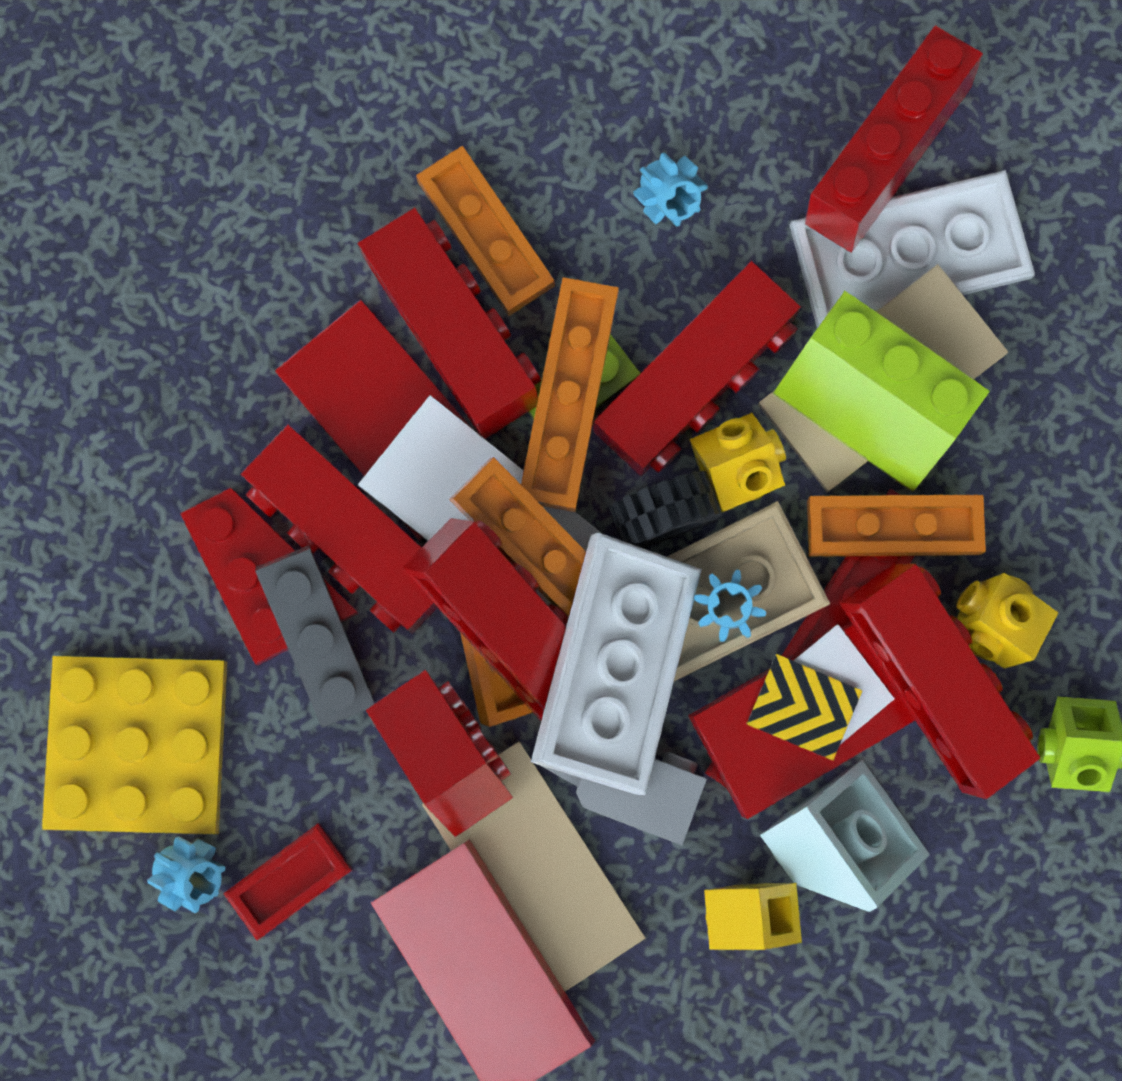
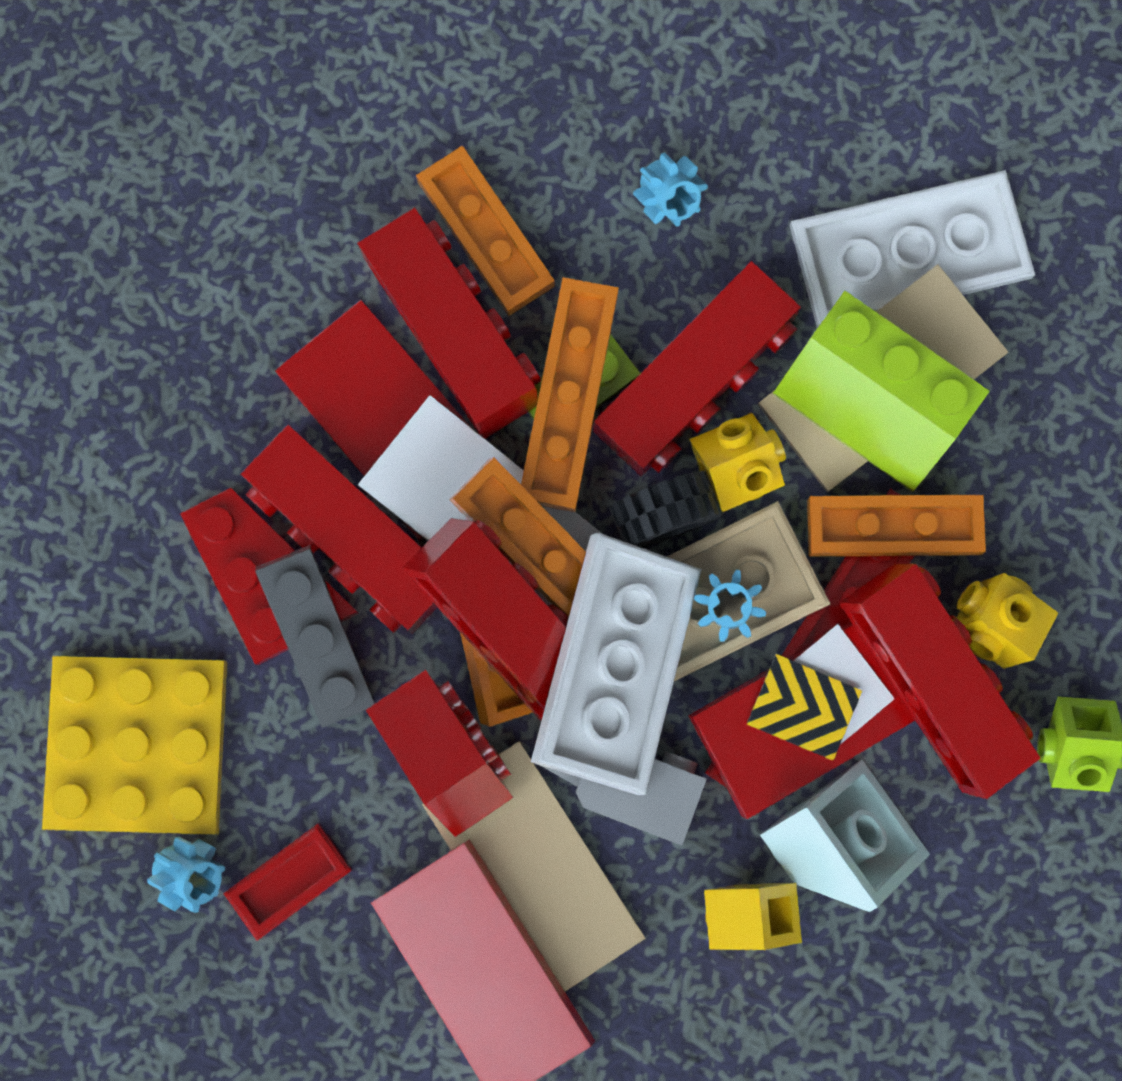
(892, 139): red brick -> none

